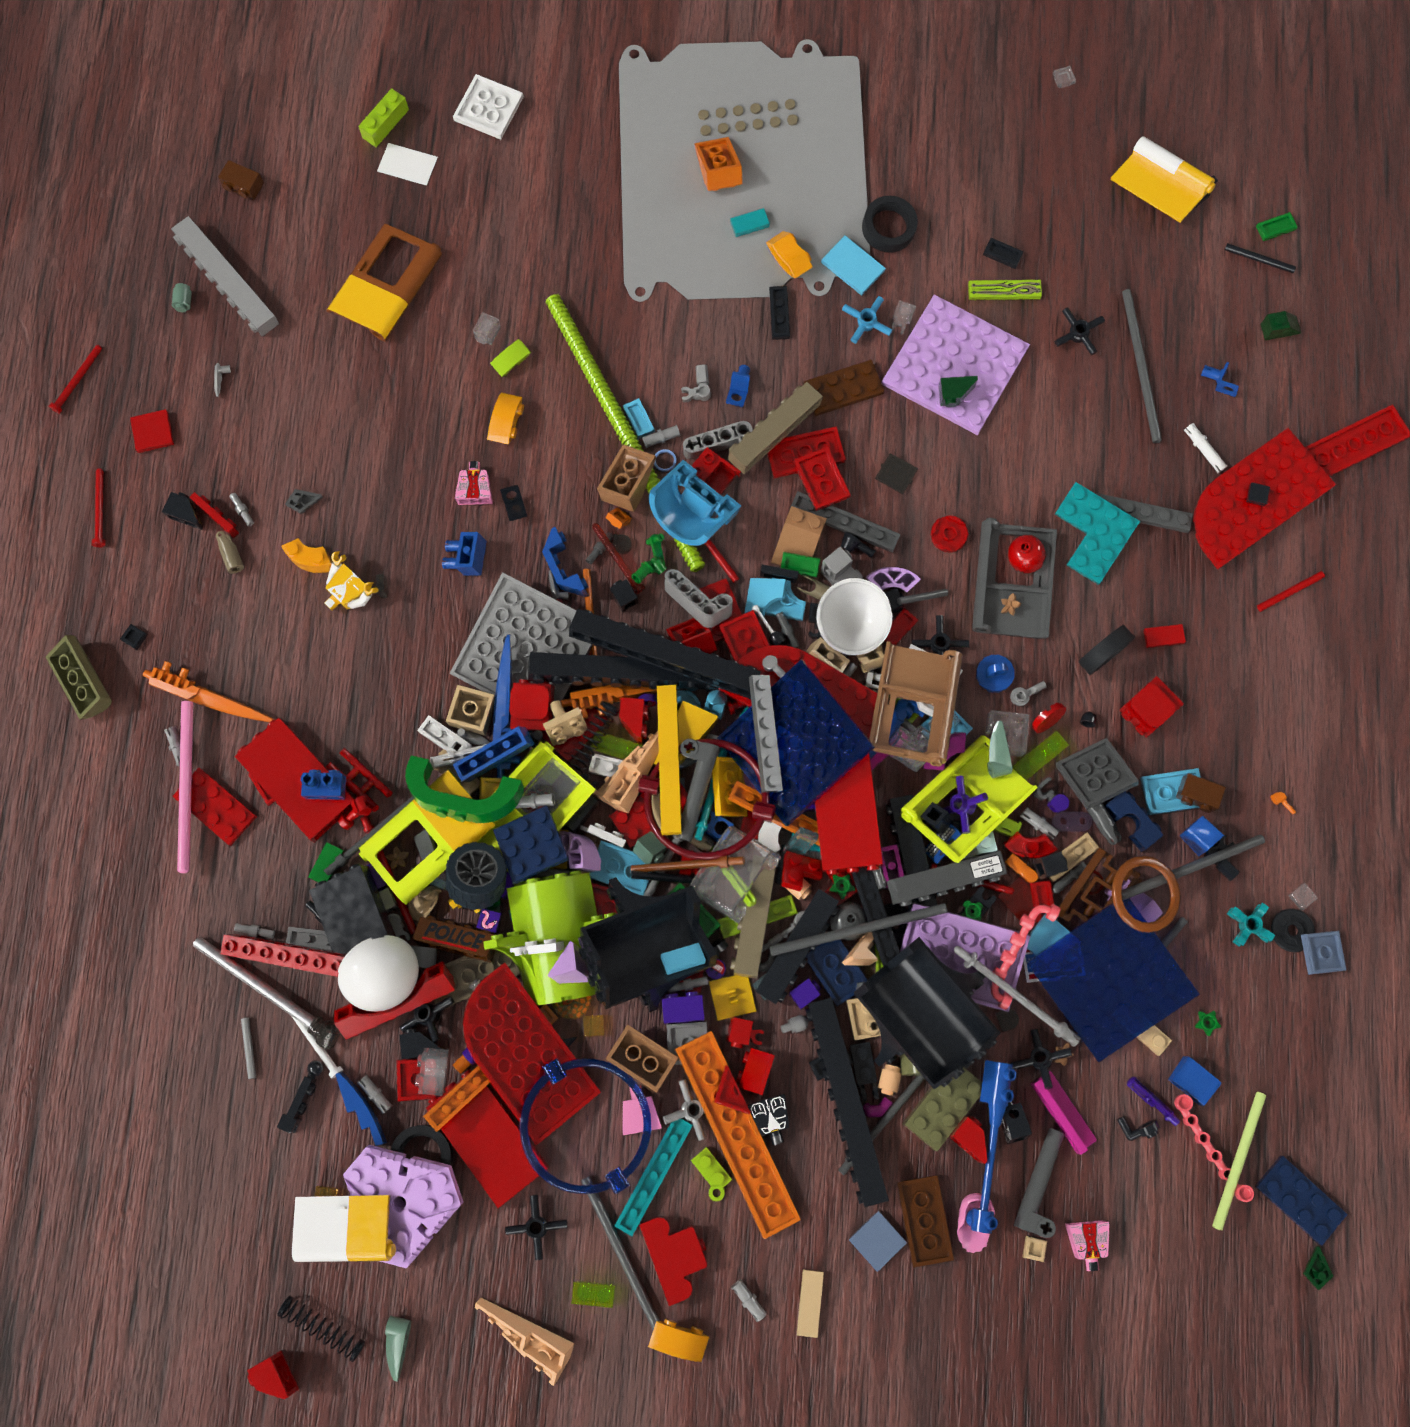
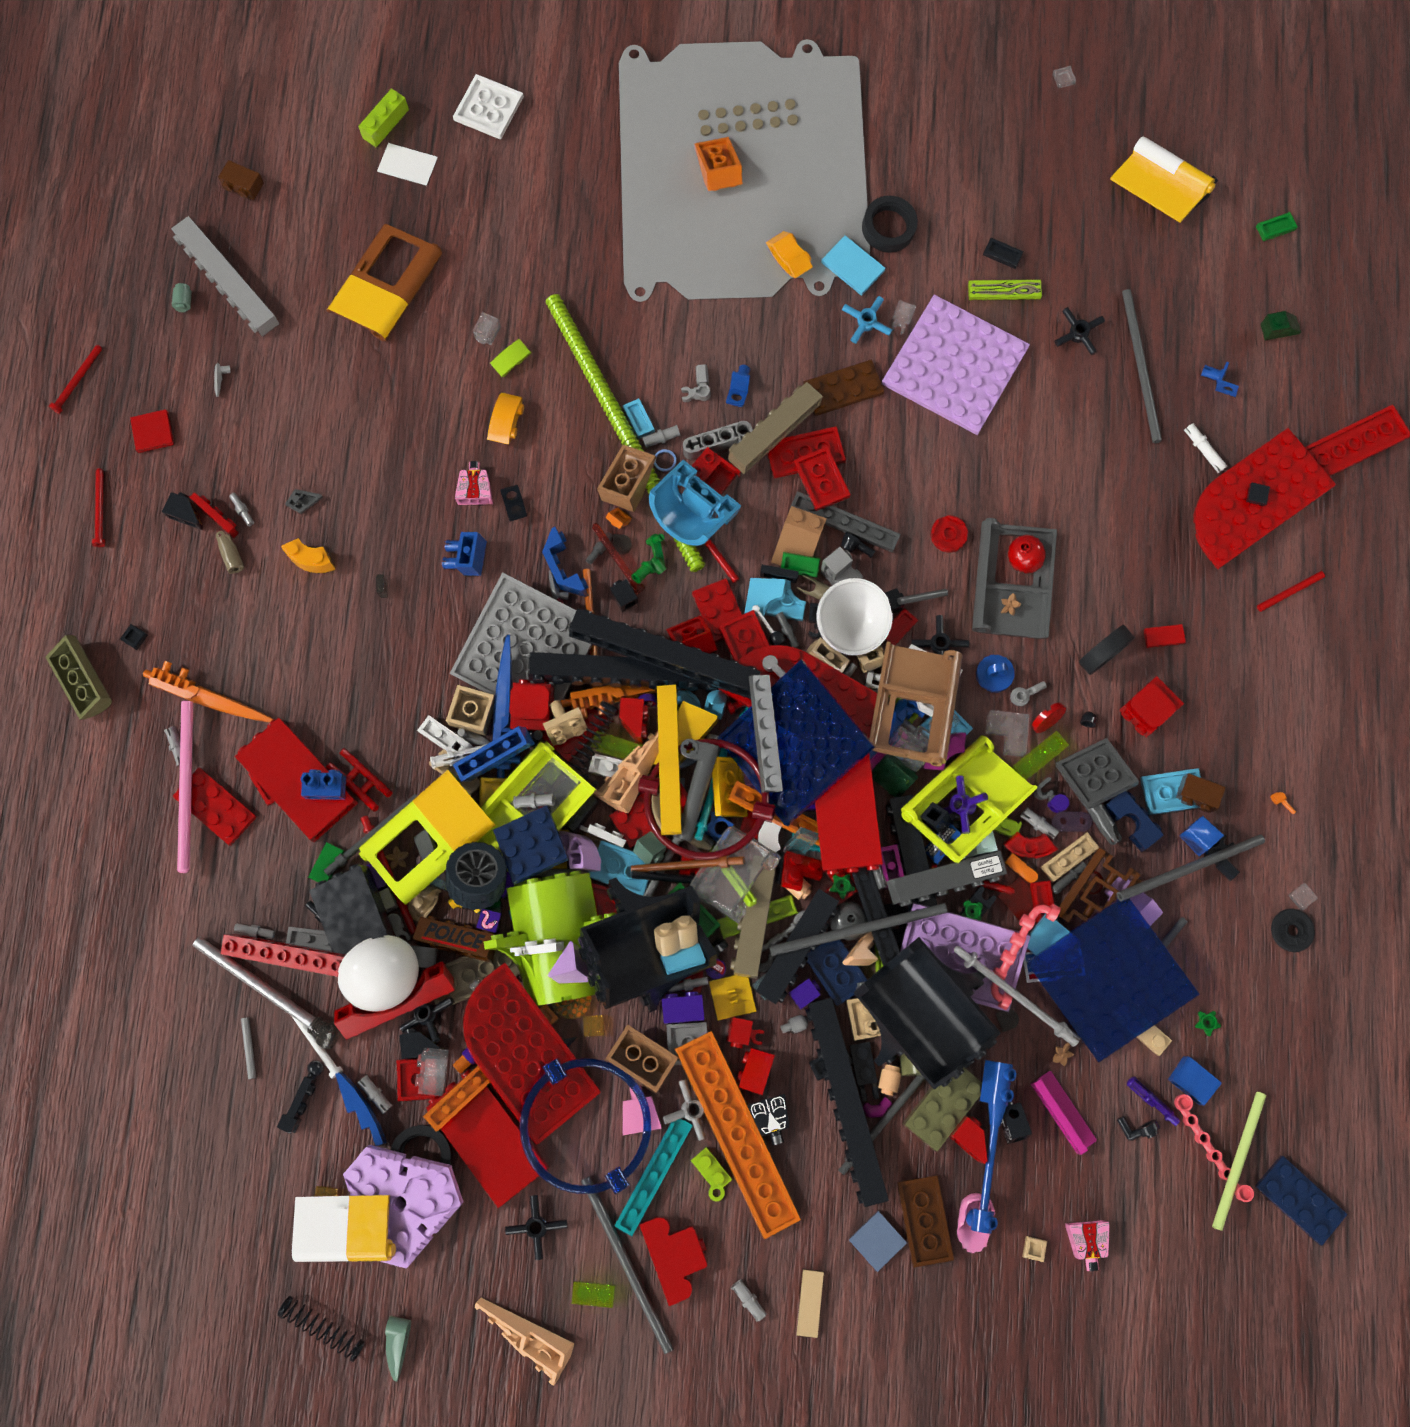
(273, 1377): red slope -> none
(346, 586): torso -> none
(360, 807): red leg -> none
(457, 807): green arch -> none
(676, 935): none -> tan brick
(679, 1341): light orange brick -> none
(695, 602): light grey beam -> none
(729, 1094): red tile -> none
(749, 222): teal tile -> none
(779, 312): black tile -> none
(893, 577): lavender brick -> none
(893, 775): none -> clear green plate
(896, 473): clear smoke piece -> none
(955, 389): dark green slope -> none
(999, 755): sand green piece -> none
(1027, 1215): dark grey axle -> none
(1045, 1065): black bar -> none
(1050, 865): black brick -> none
(1105, 529): teal plate -> none
(1153, 514): dark grey plate -> none
(1173, 886): dark orange wedge -> none
(1245, 931): teal pin -> none
(1260, 258): black bar -> none
(1317, 1269): dark green piece -> none
(1323, 952): sand blue tile -> none

